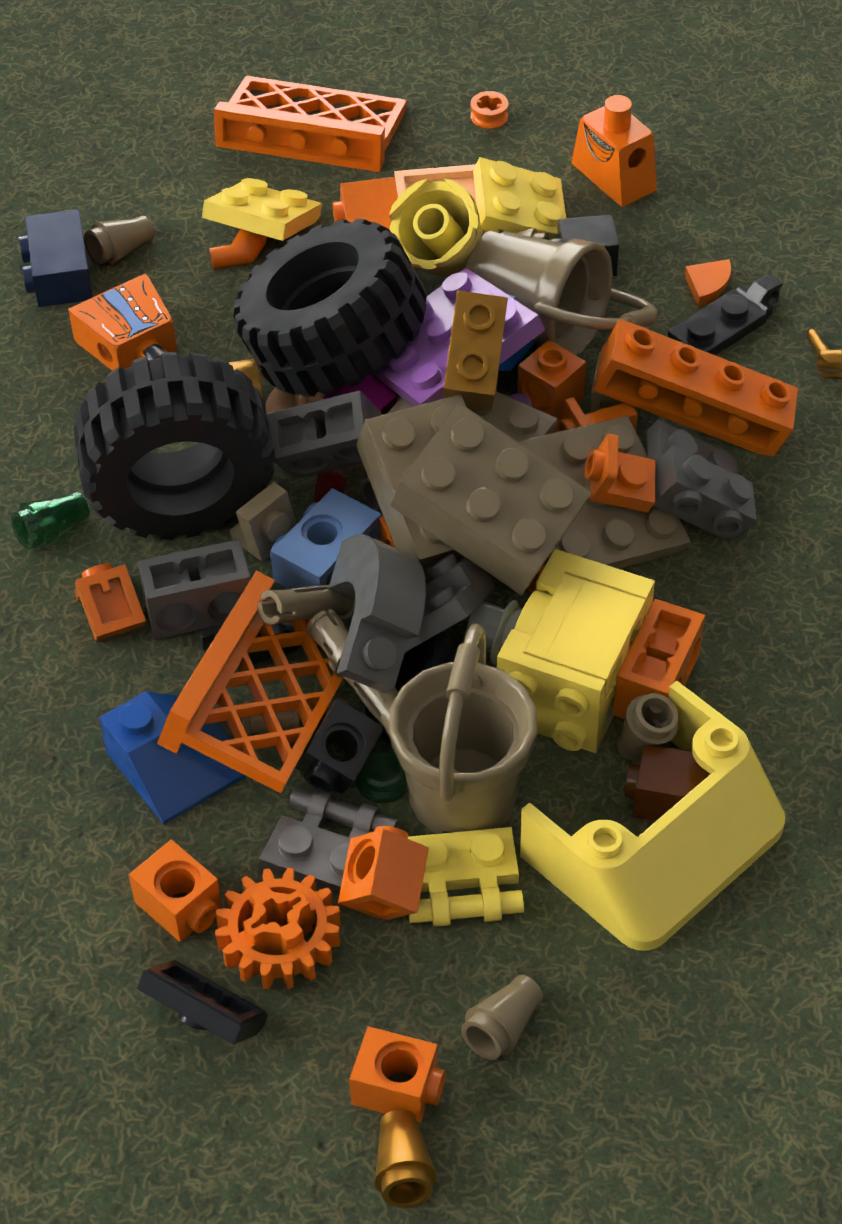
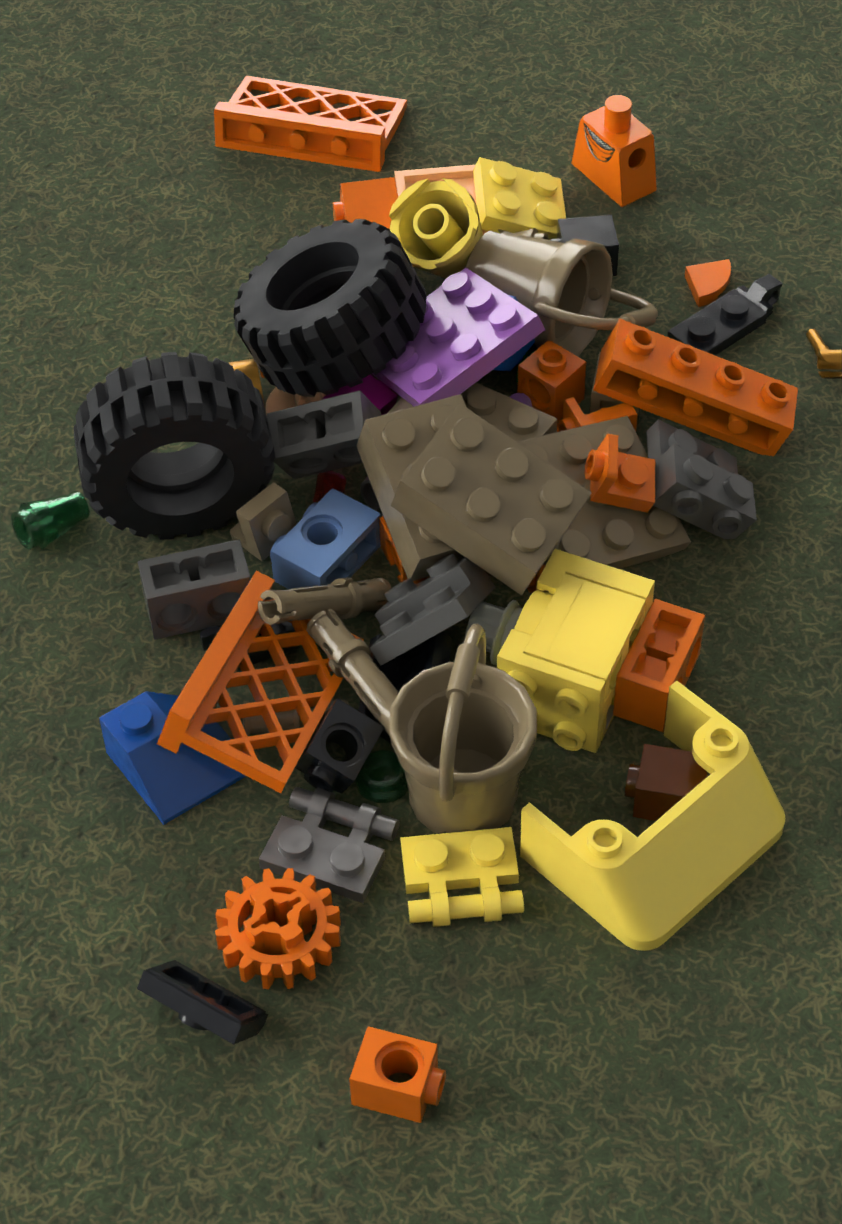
(57, 258): dark blue brick -> none
(109, 601): orange bracket -> none
(117, 238): dark tan cone -> none
(124, 324): orange torso -> none
(171, 873): orange brick -> none
(242, 251): orange arm -> none
(262, 209): light yellow plate -> none
(383, 874): orange brick -> none
(387, 609): dark grey arch -> none
(403, 1161): pearl gold cone -> none
(475, 349): pearl gold brick -> none
(489, 109): orange bush -> none
(500, 1019): dark tan cone -> none
(648, 721): dark tan cone -> none

